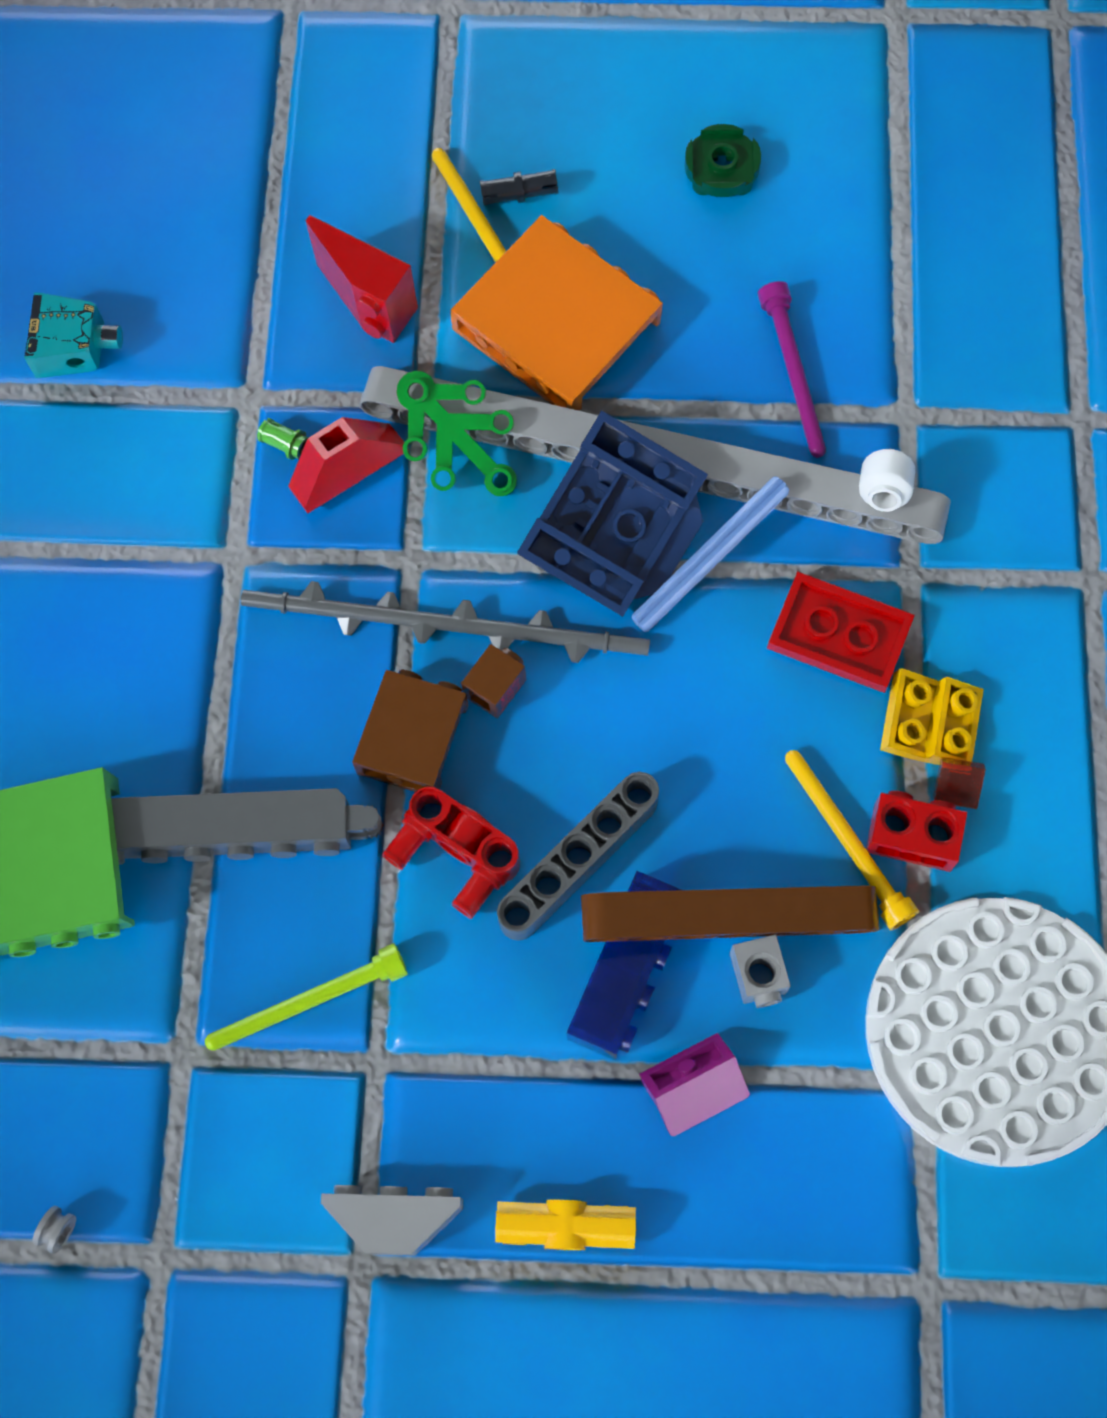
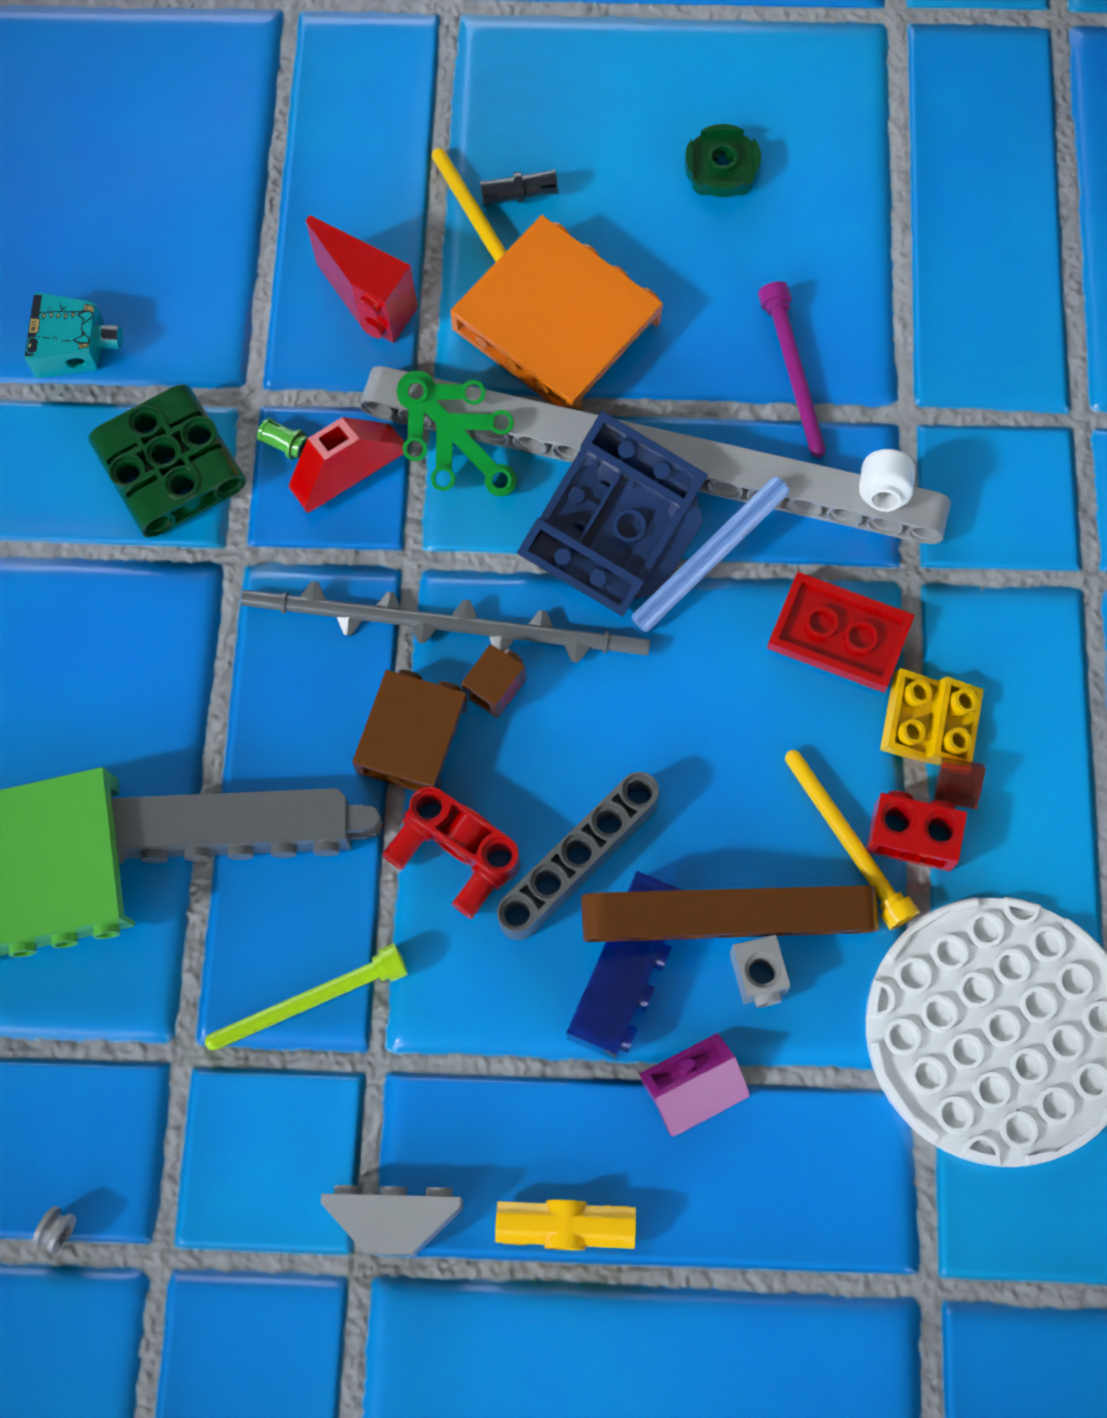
(178, 427): none -> dark green connector

